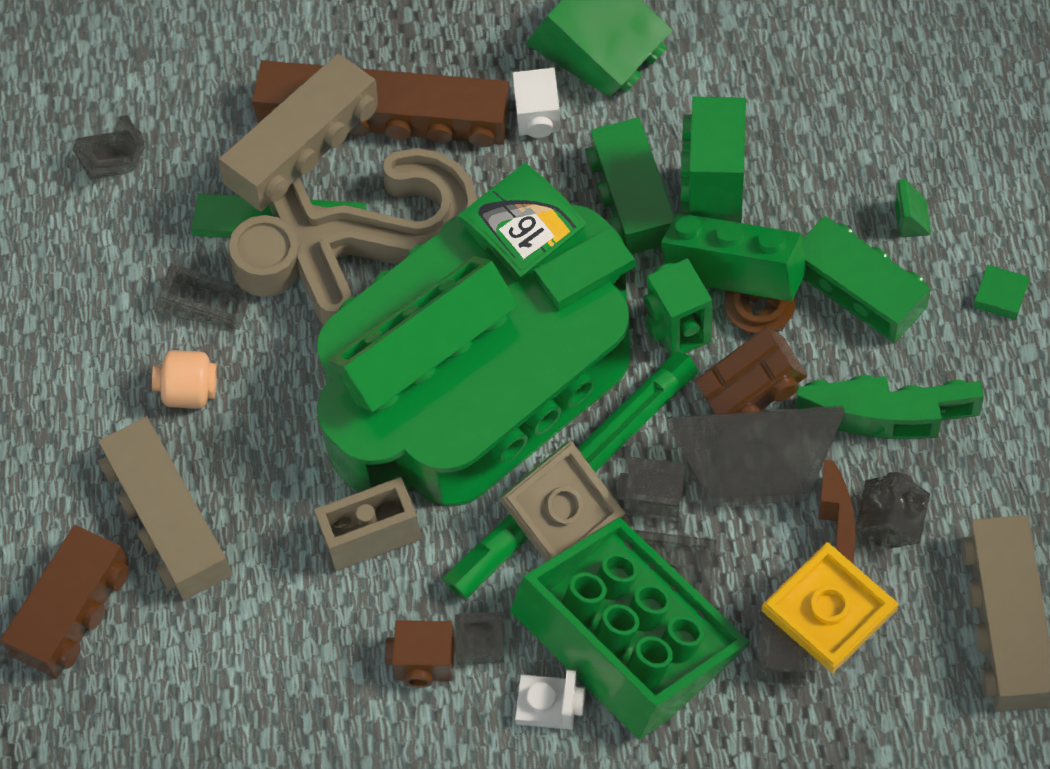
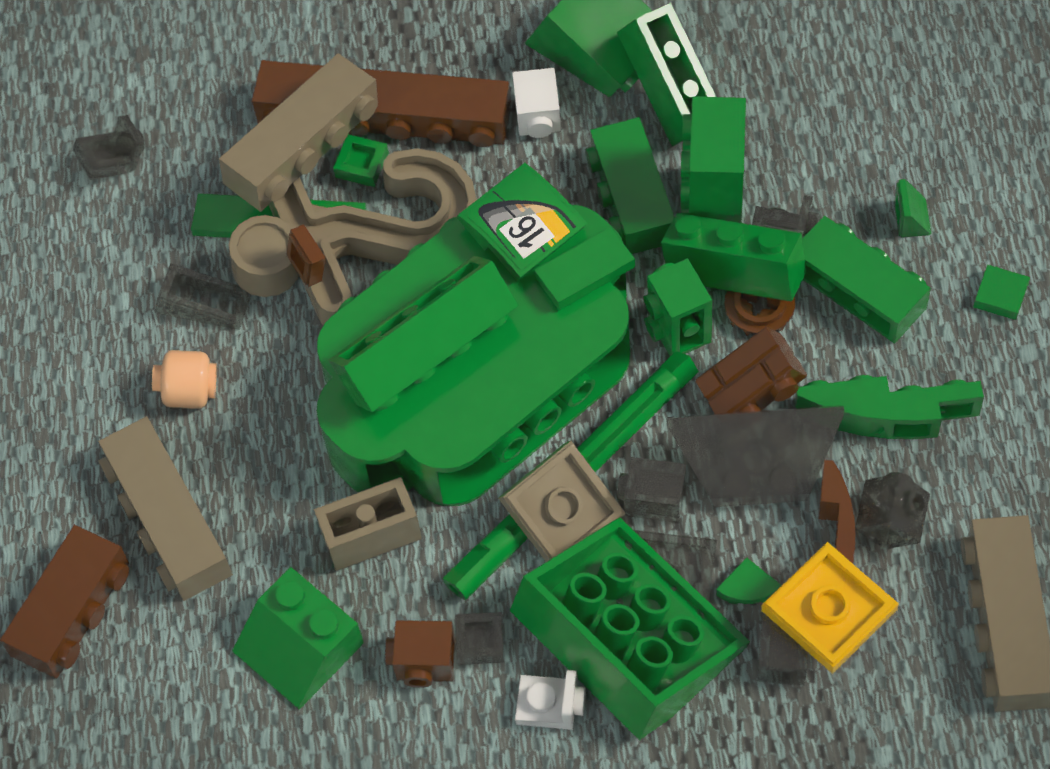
(297, 638): none -> green slope
(305, 255): none -> reddish brown tile
(360, 160): none -> green plate
(665, 67): none -> green brick
(747, 585): none -> green tile
(784, 220): none -> clear smoke bracket

